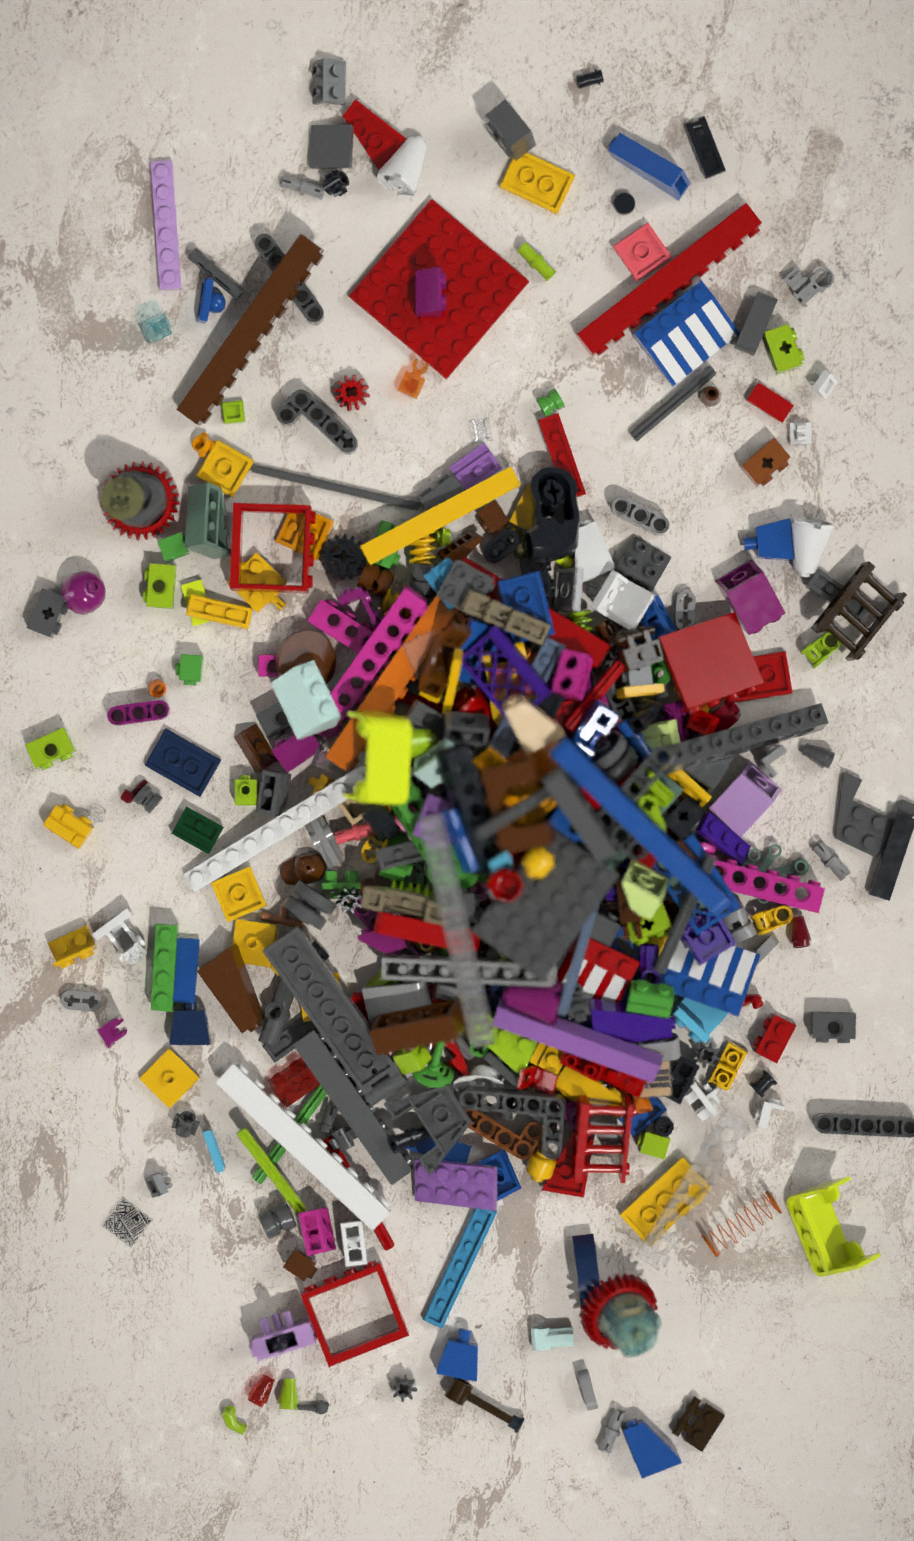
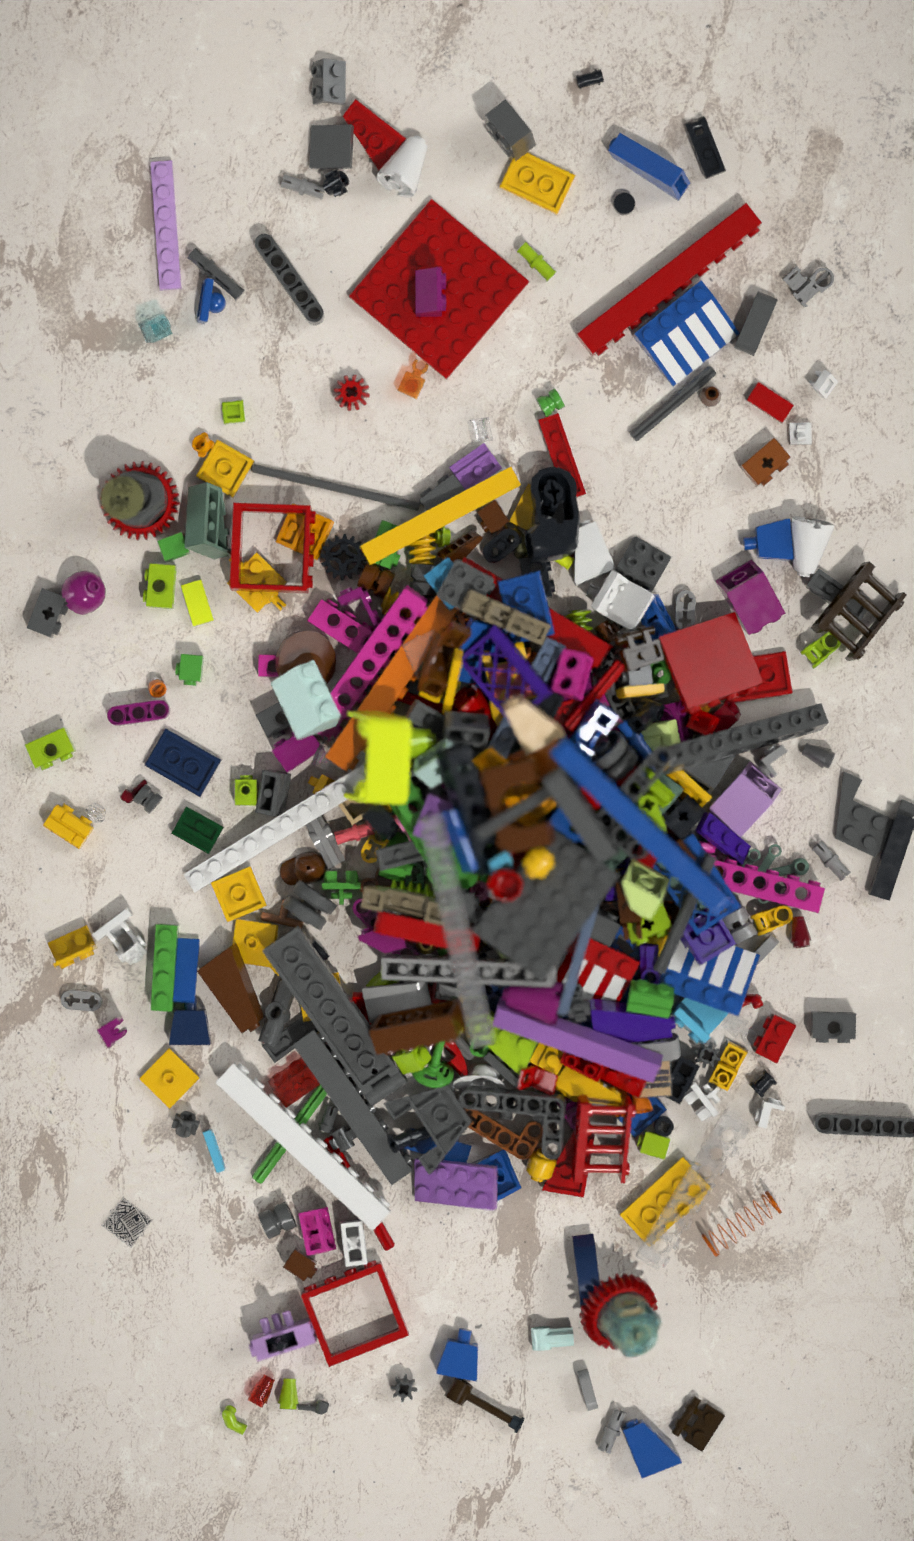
(156, 1184): tile -> none
(218, 611): yellow tile -> none
(250, 330): reddish brown brick -> none
(255, 748): reddish brown slope -> none
(271, 1171): lime axle -> none
(322, 424): dark grey beam -> none
(345, 905): black gear -> none
(459, 1267): dark azure tile -> none
(568, 589): light grey tile -> none
(642, 252): coral plate -> none
(647, 524): light grey beam -> none
(781, 361): lime brick -> none
(821, 1230): neon yellow windscreen -> none

